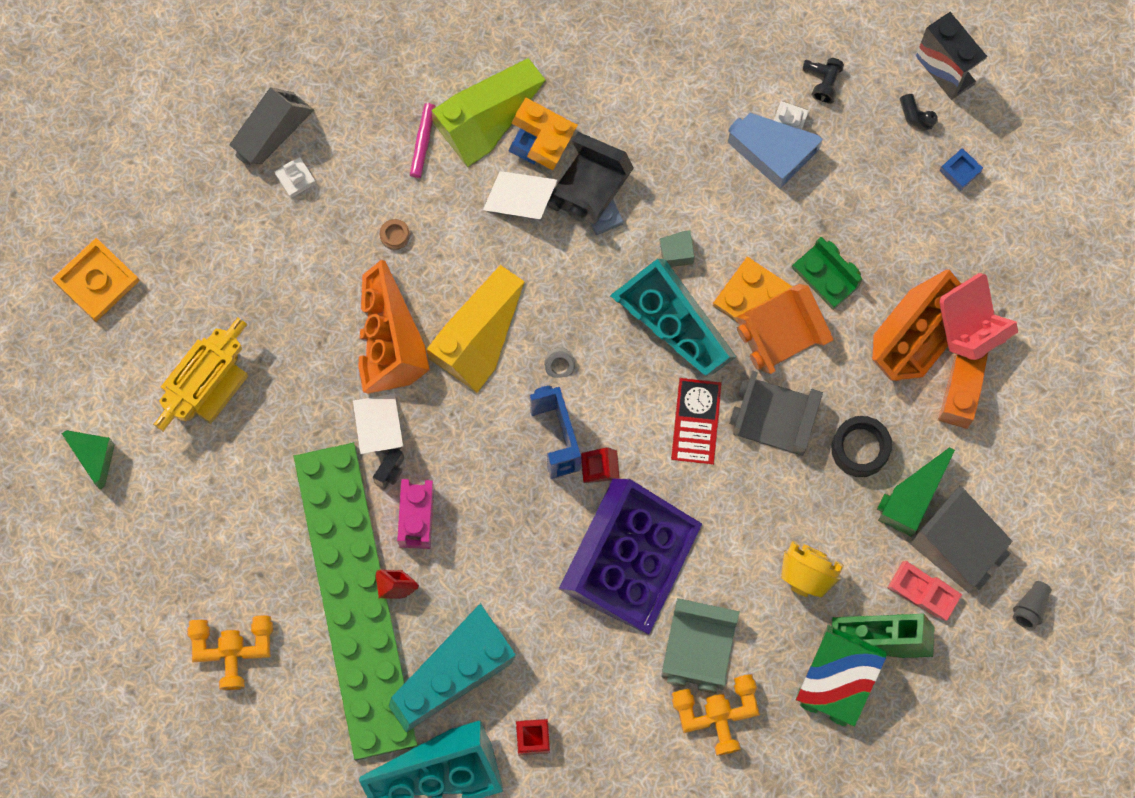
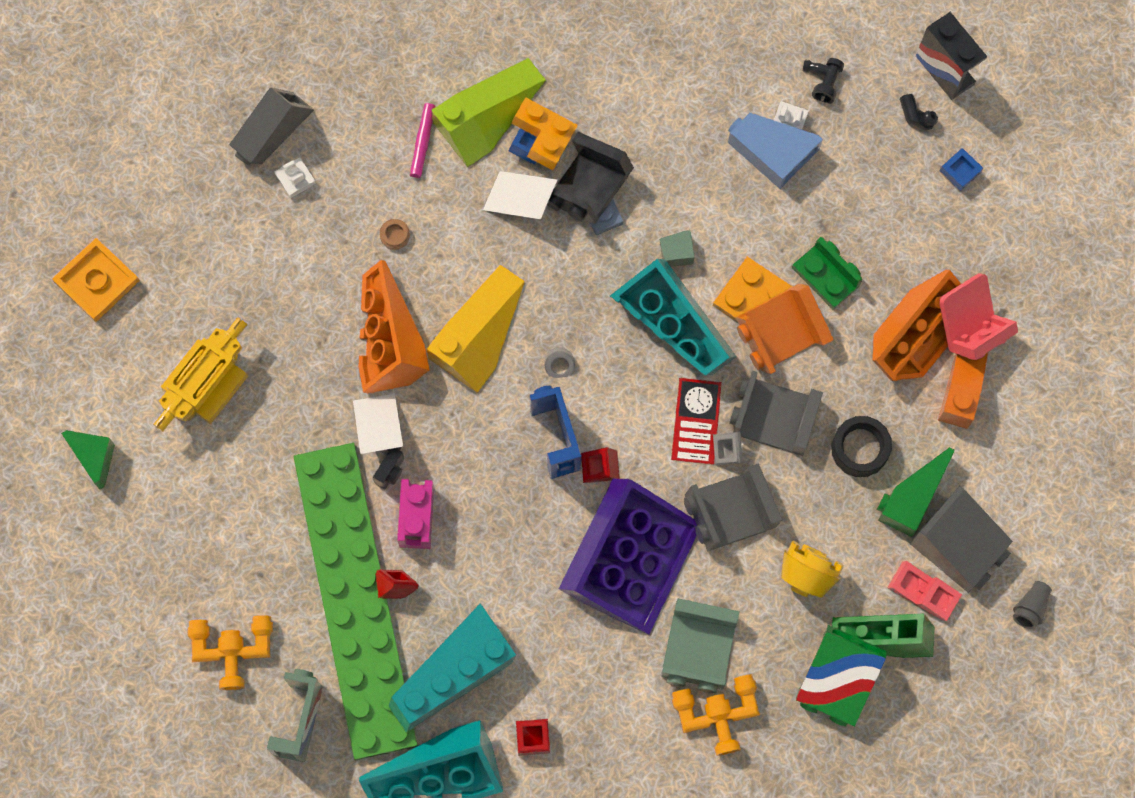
(298, 749): none -> sand green panel
(727, 448): none -> light grey slope
(732, 509): none -> dark grey panel

